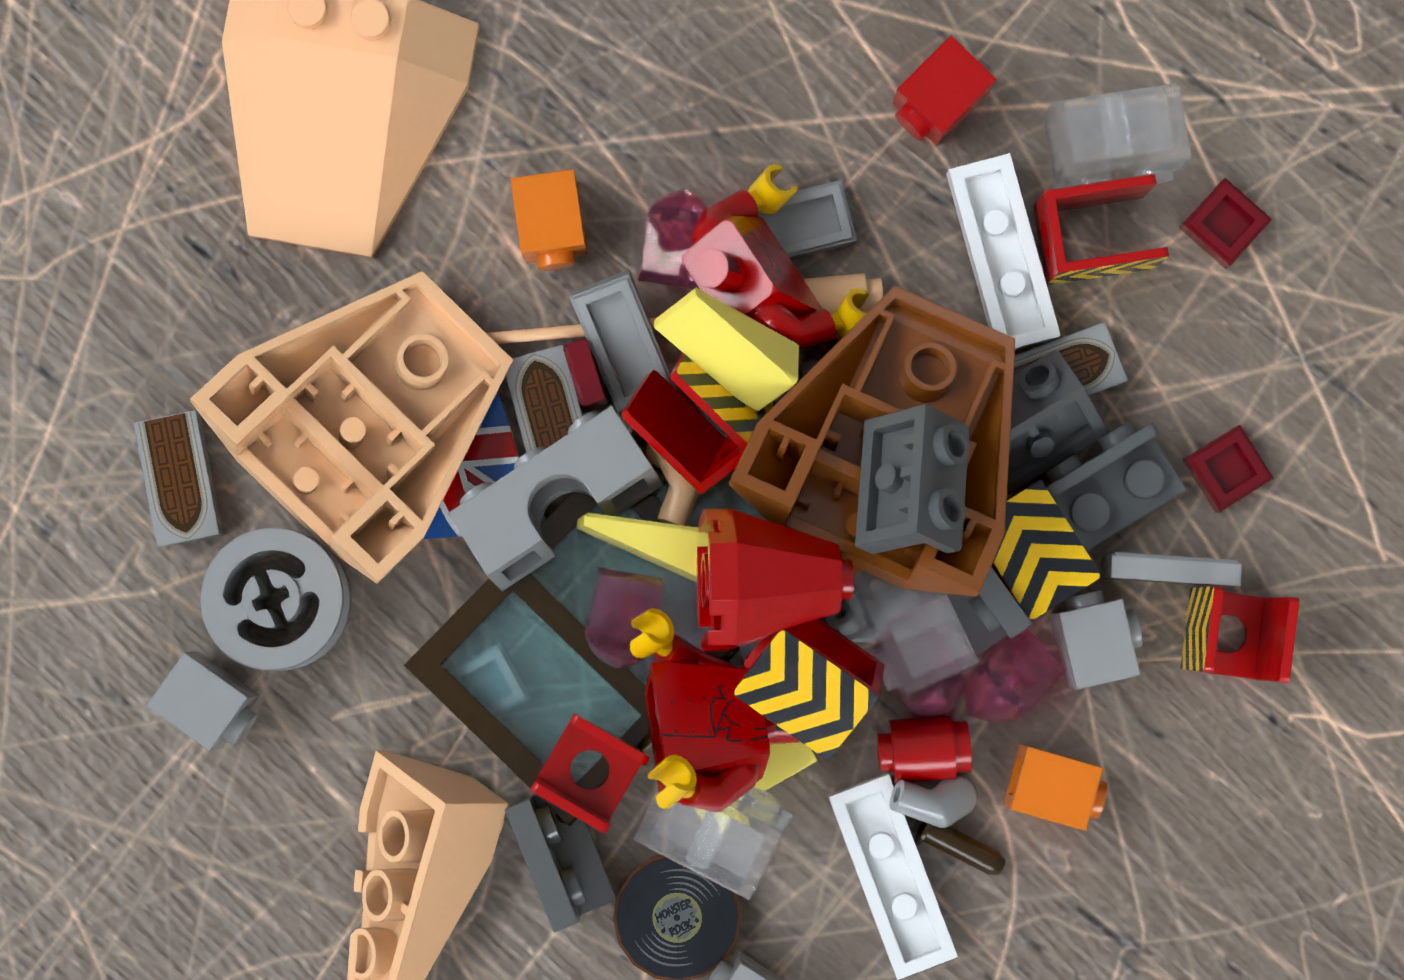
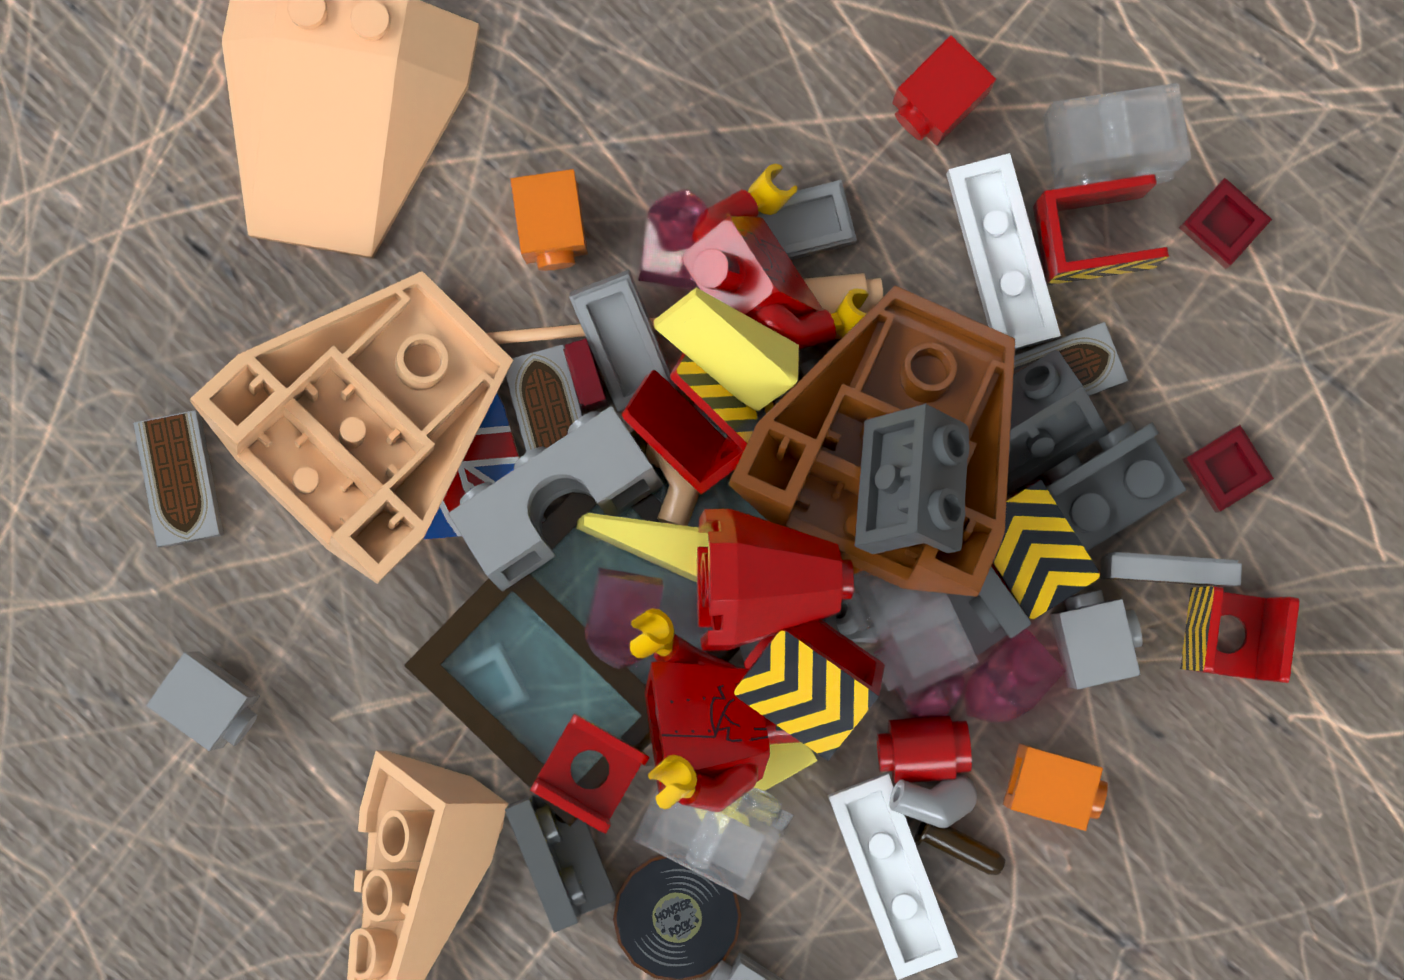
(230, 622): light grey wheel -> none

